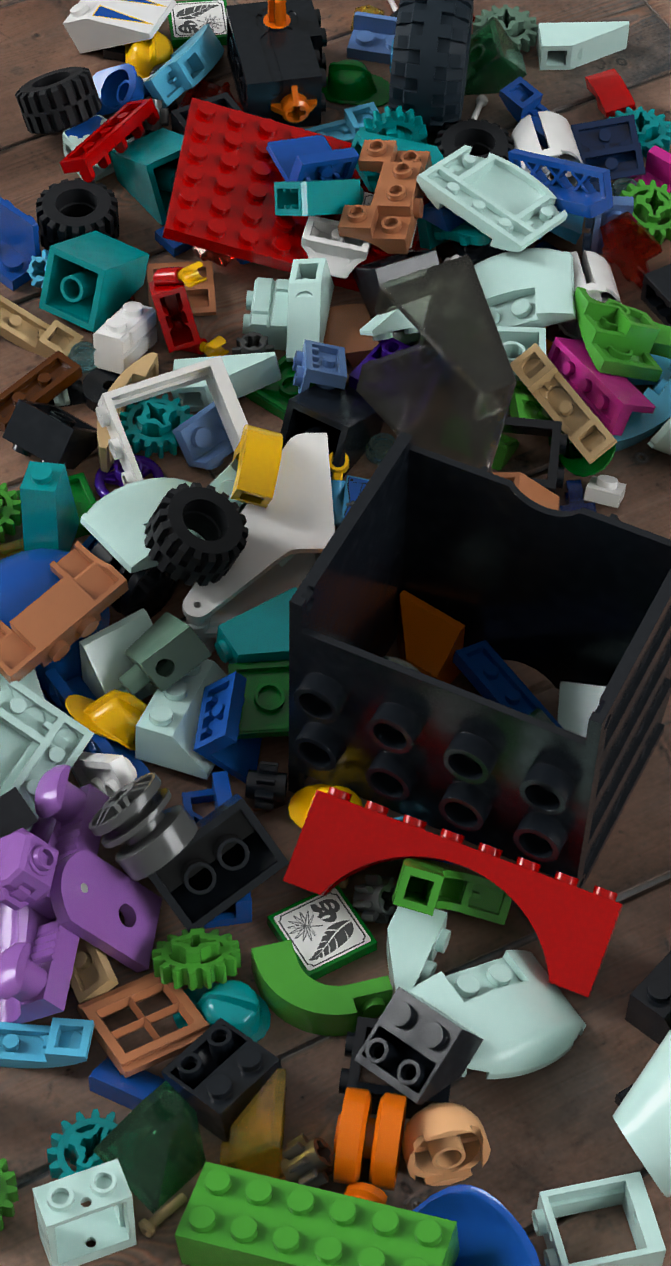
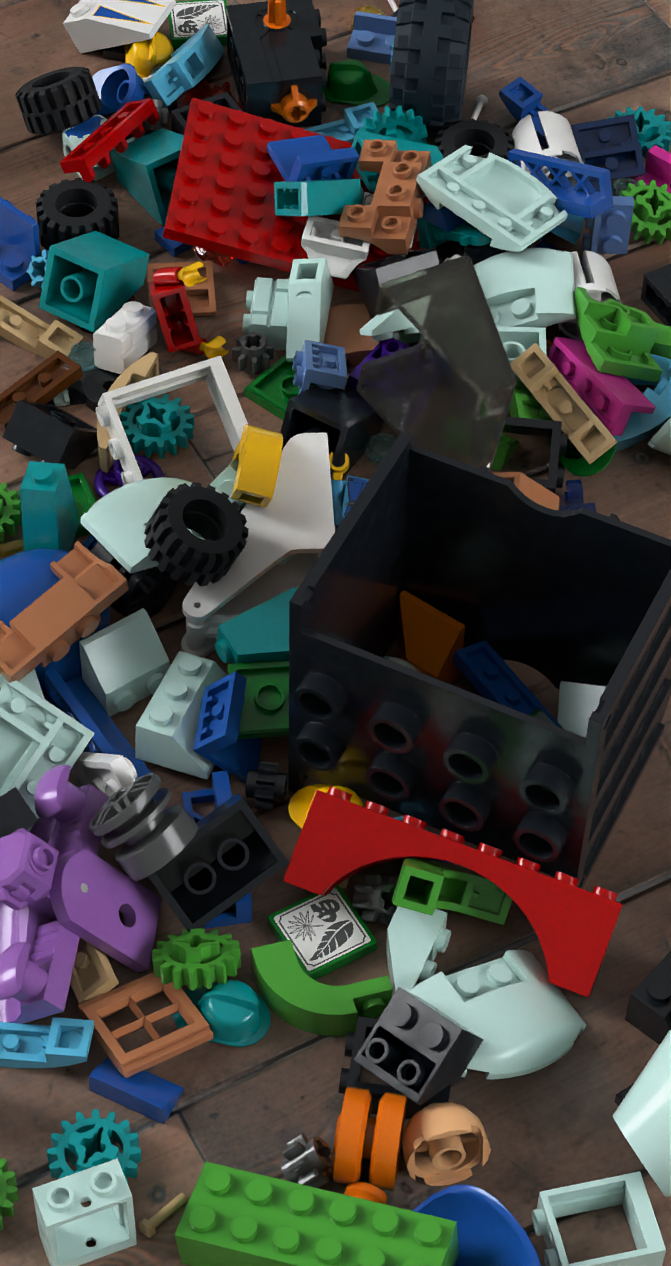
(109, 716): yellow piece -> none
(156, 1146): clear green slope -> none
(163, 655): sand green torso -> none
(204, 439): medium blue bracket -> none
(221, 1075): black slope -> none
(245, 371): light aqua slope -> none
(259, 1131): clear yellow slope -> none
(492, 60): clear green slope -> none
(518, 25): sand green gear -> none
(578, 43): light aqua slope -> none
(605, 490): white plate -> none
(610, 92): red slope -> none
(629, 247): clear red bracket -> none

